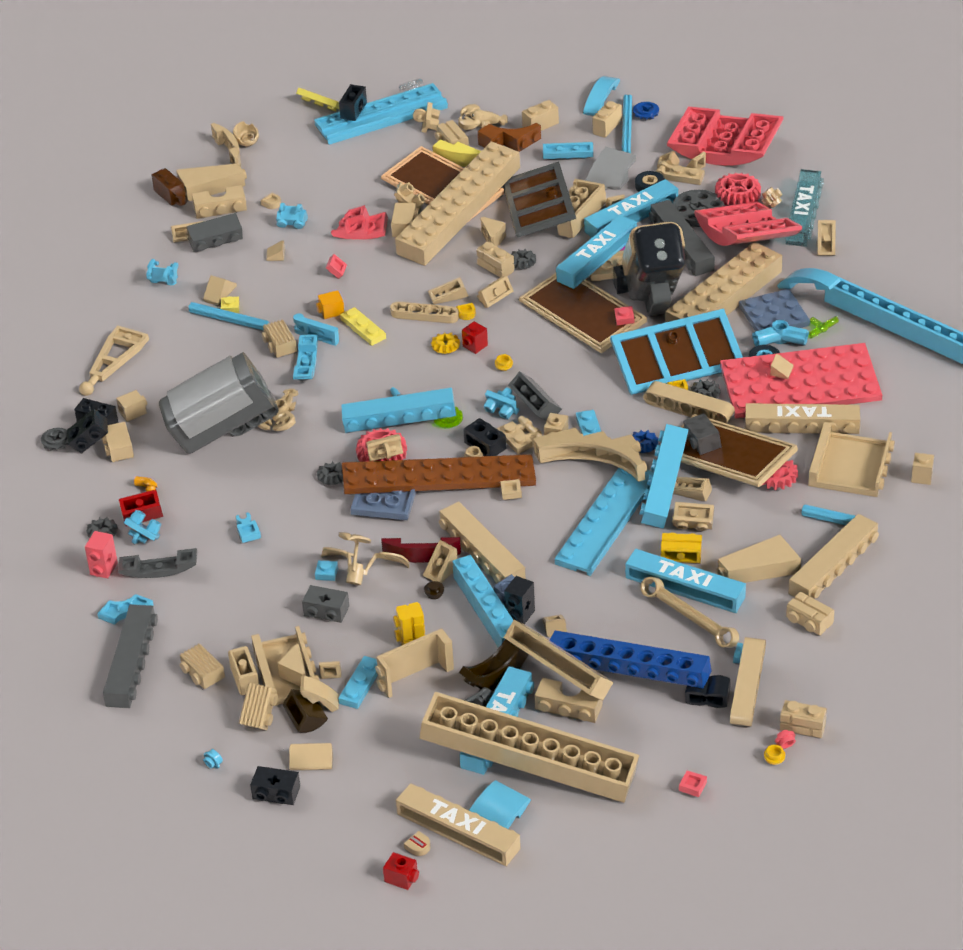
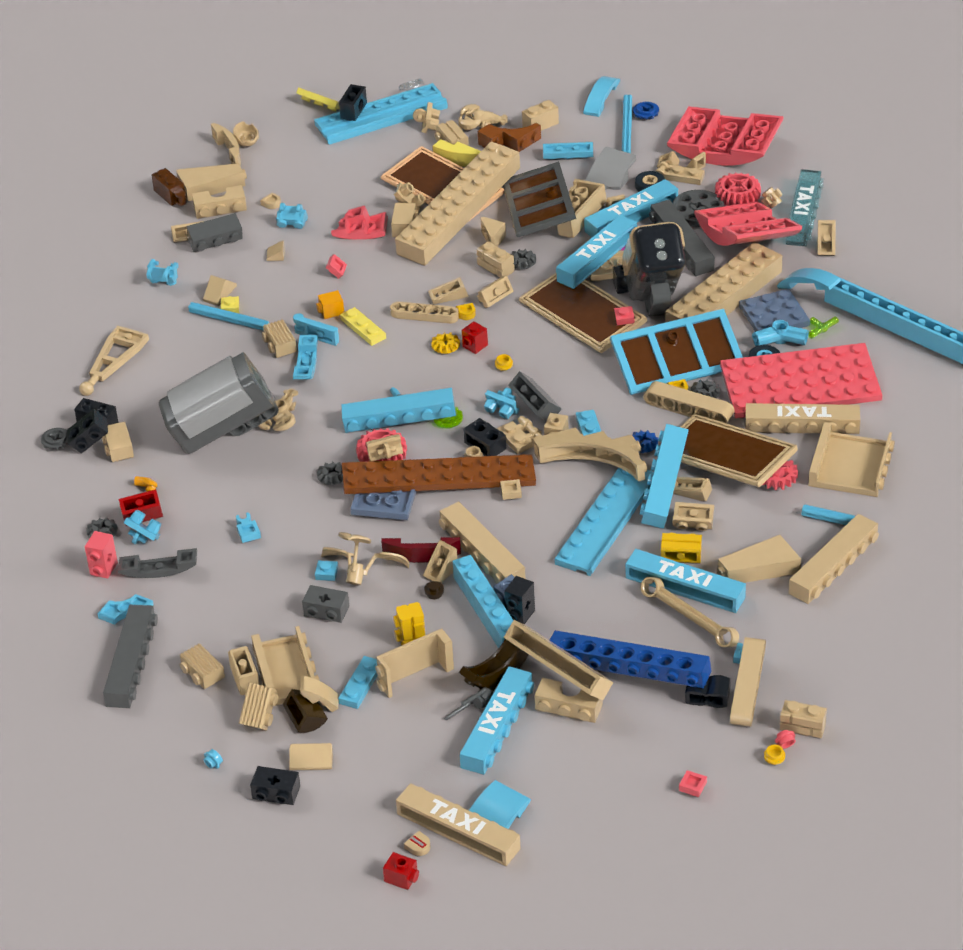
(131, 405): tan brick -> none
(291, 666): tan slope -> none
(330, 669): tan slope -> none
(529, 746): tan brick -> none
(554, 623): tan slope -> none
(606, 119): tan brick -> none
(702, 434): flat silver piece -> none
(781, 367): tan slope -> none
(810, 613): tan brick -> none
(922, 468): tan brick -> none

